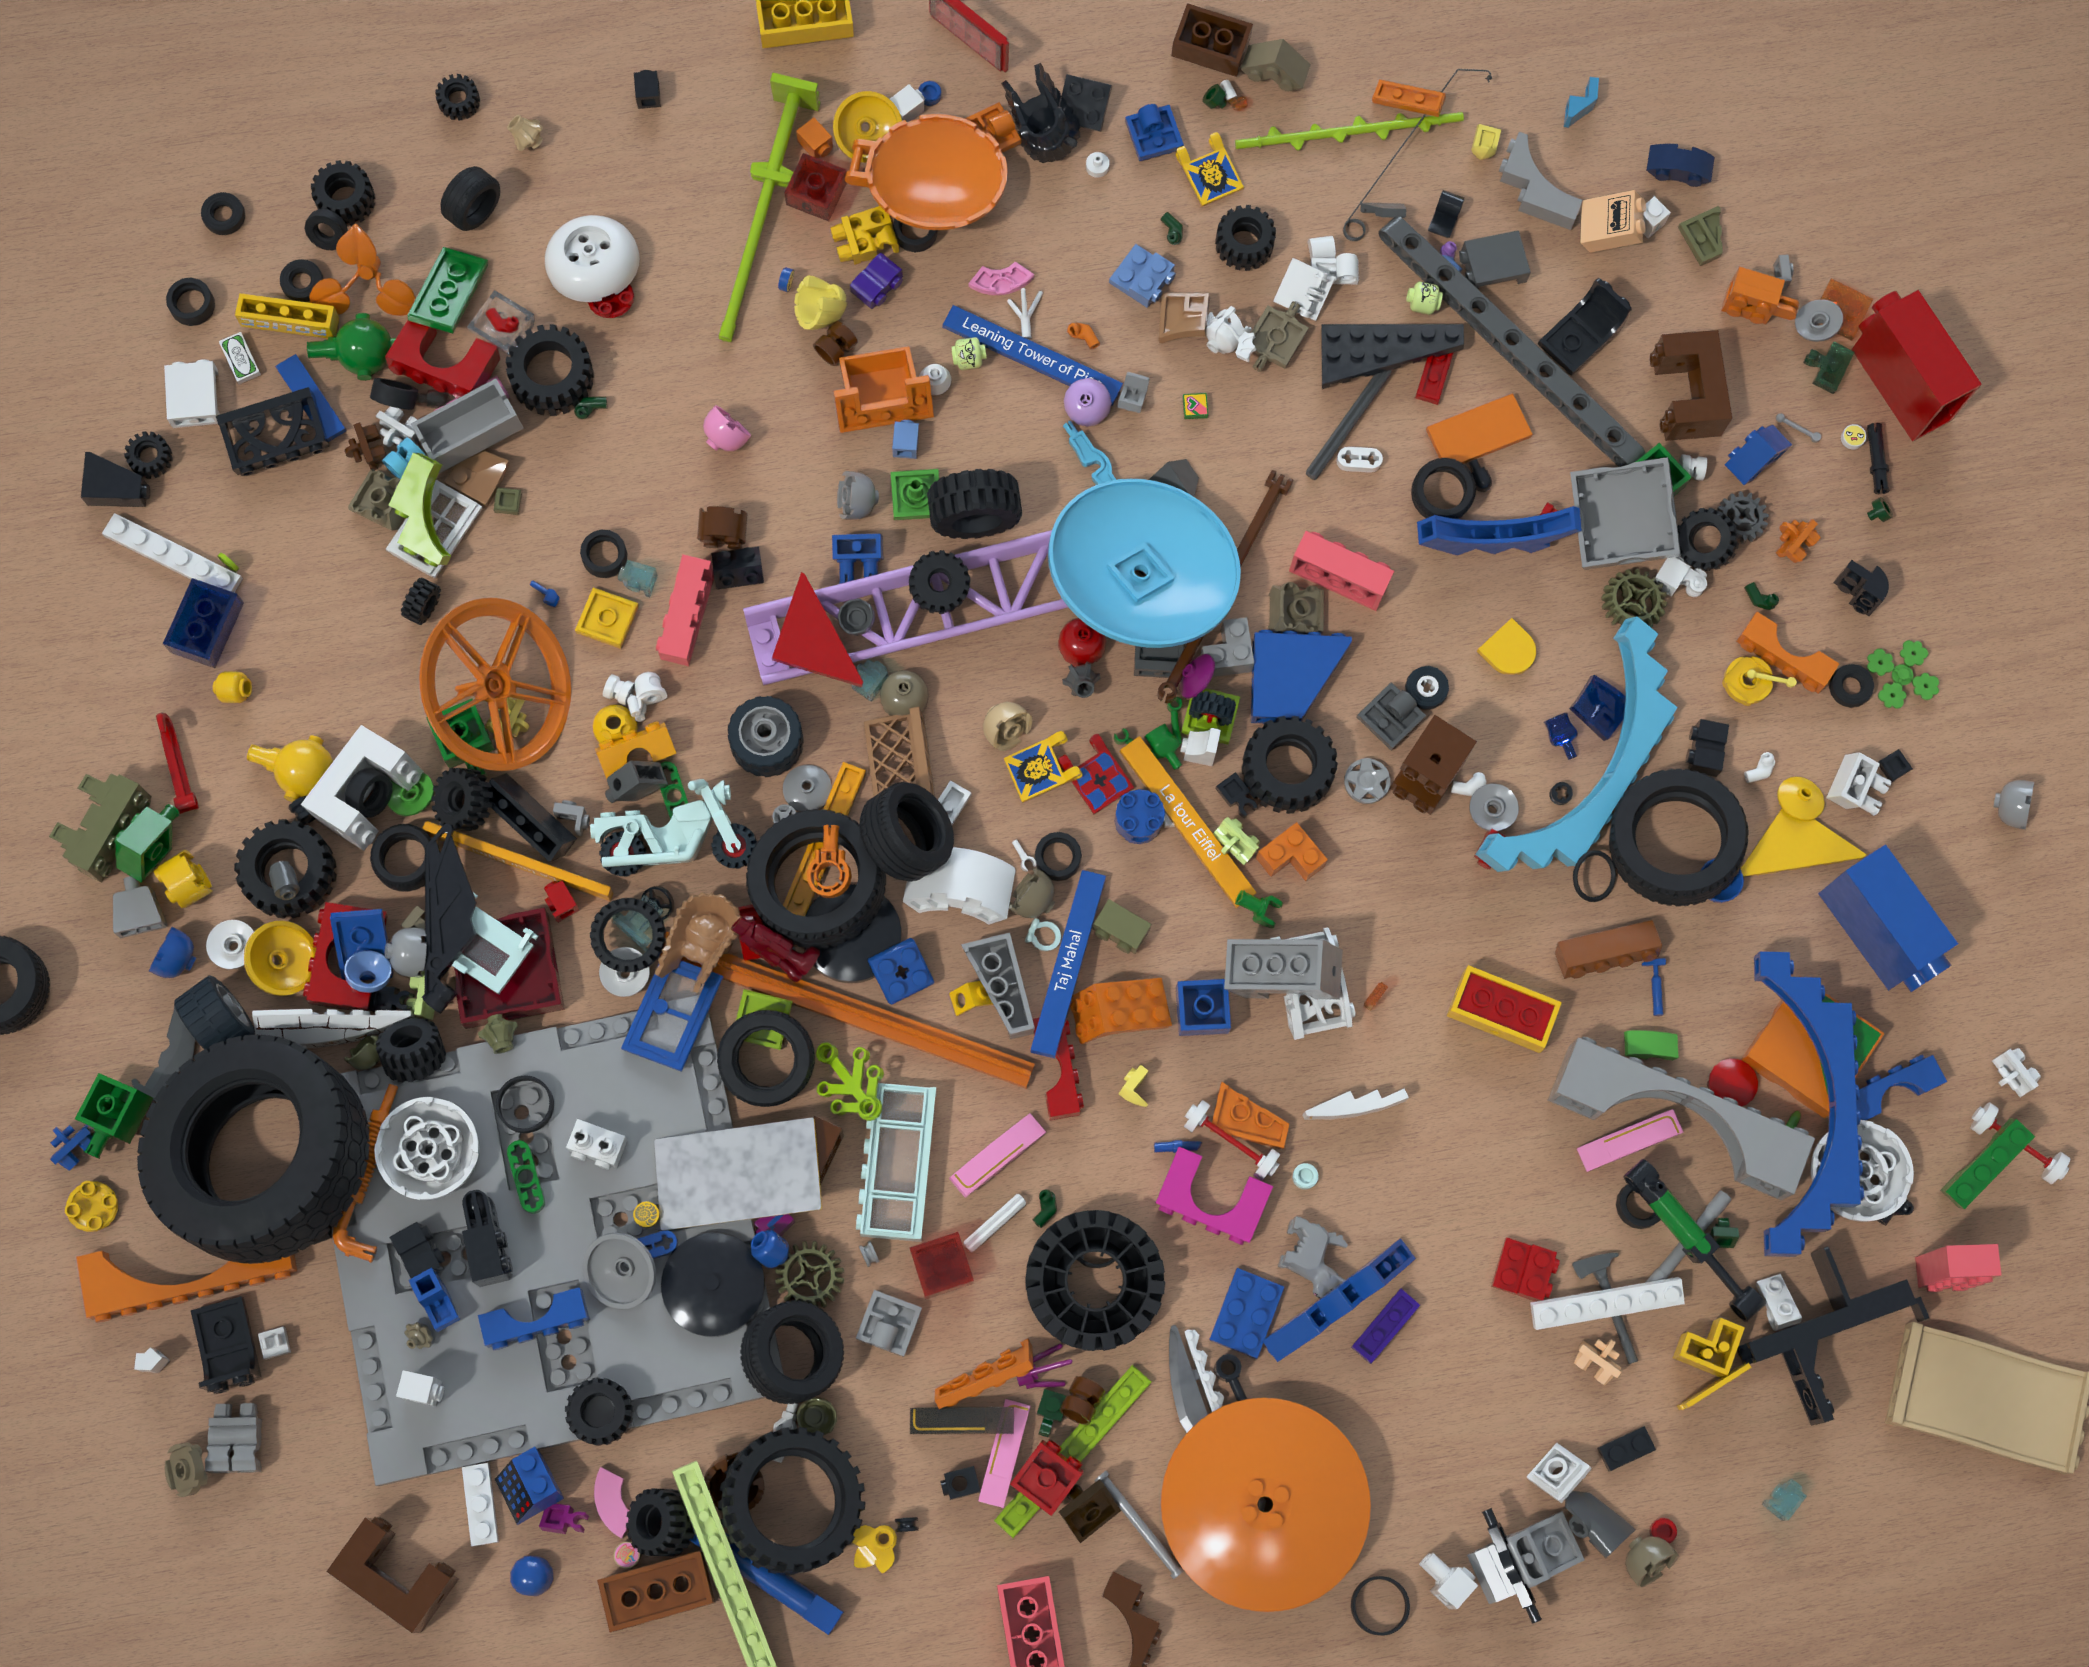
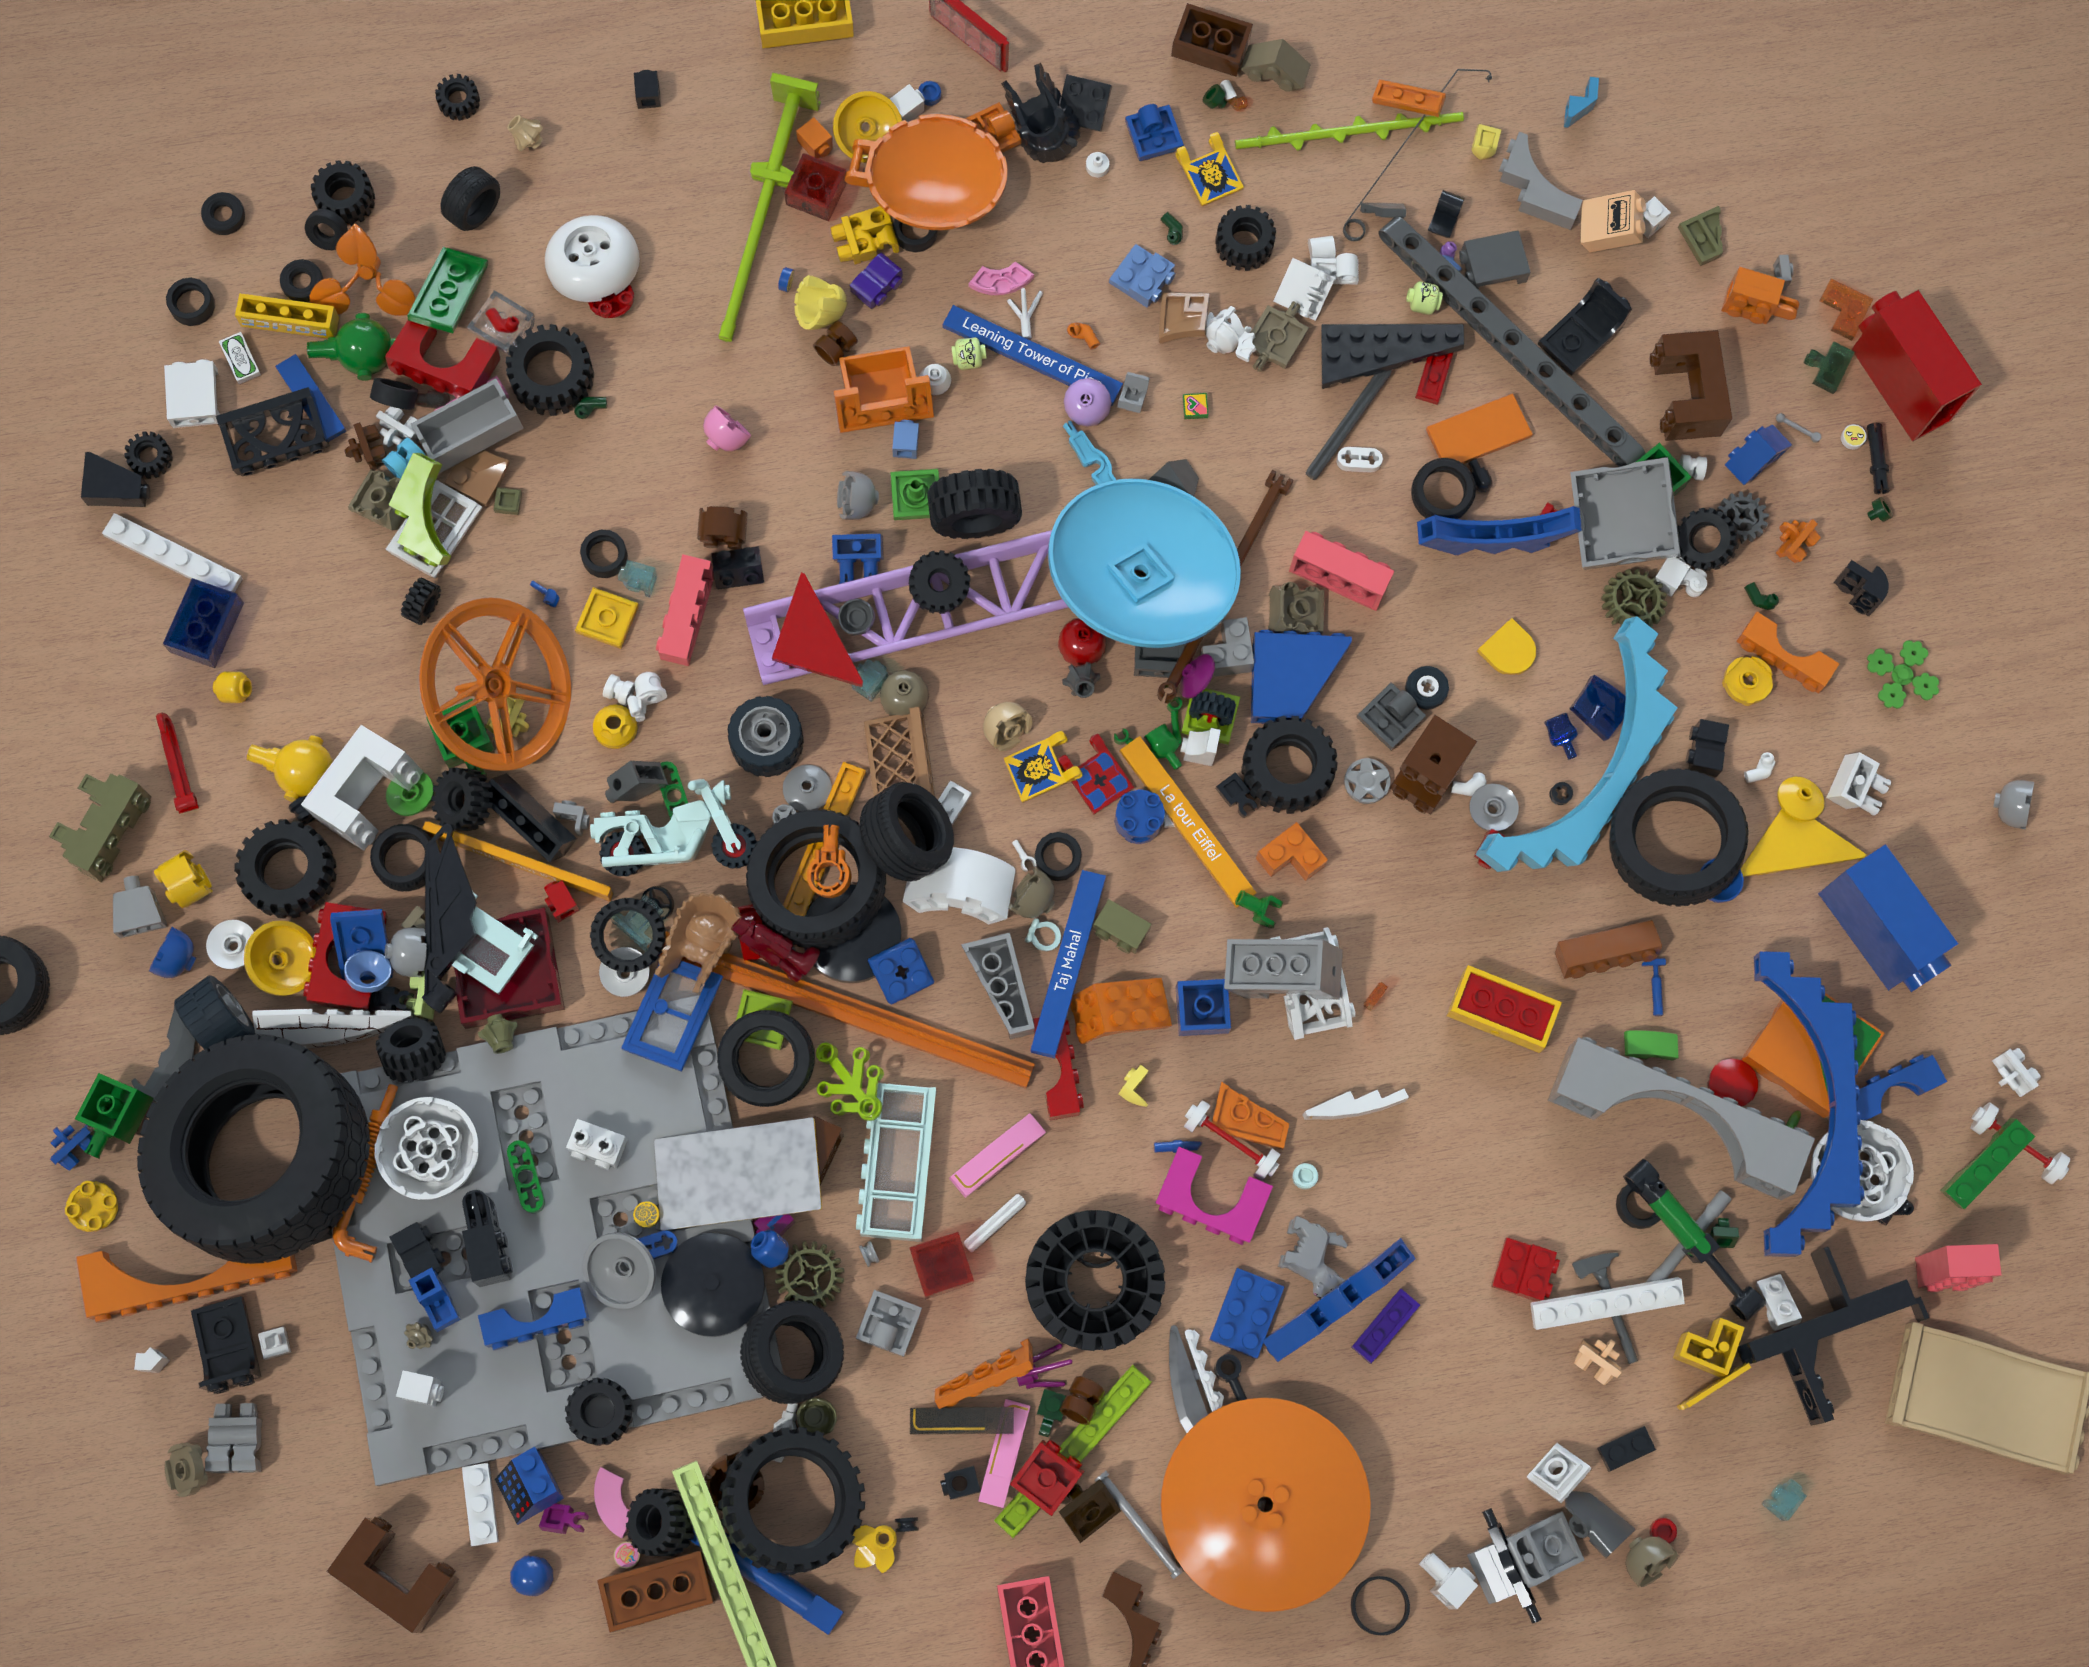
(145, 842): green brick -> none
(228, 562): lime piece -> none
(284, 880): dark grey brick -> none
(359, 785): black tyre -> none
(365, 1054): olive hair -> none
(506, 1086): black tyre -> none
(653, 739): light orange arch -> none
(974, 995): yellow bracket -> none
(1048, 1208): dark green arm -> none
(1236, 841): yellowish green hips -> none
(1575, 876): black tyre -> none
(1630, 1140): bright pink slope -> none
(1680, 165): dark blue brick -> none
(1790, 682): light yellow hinge -> none
(1819, 312): light grey dish -> none
(1860, 674): black tyre -> none
(1895, 765): black tile -> none

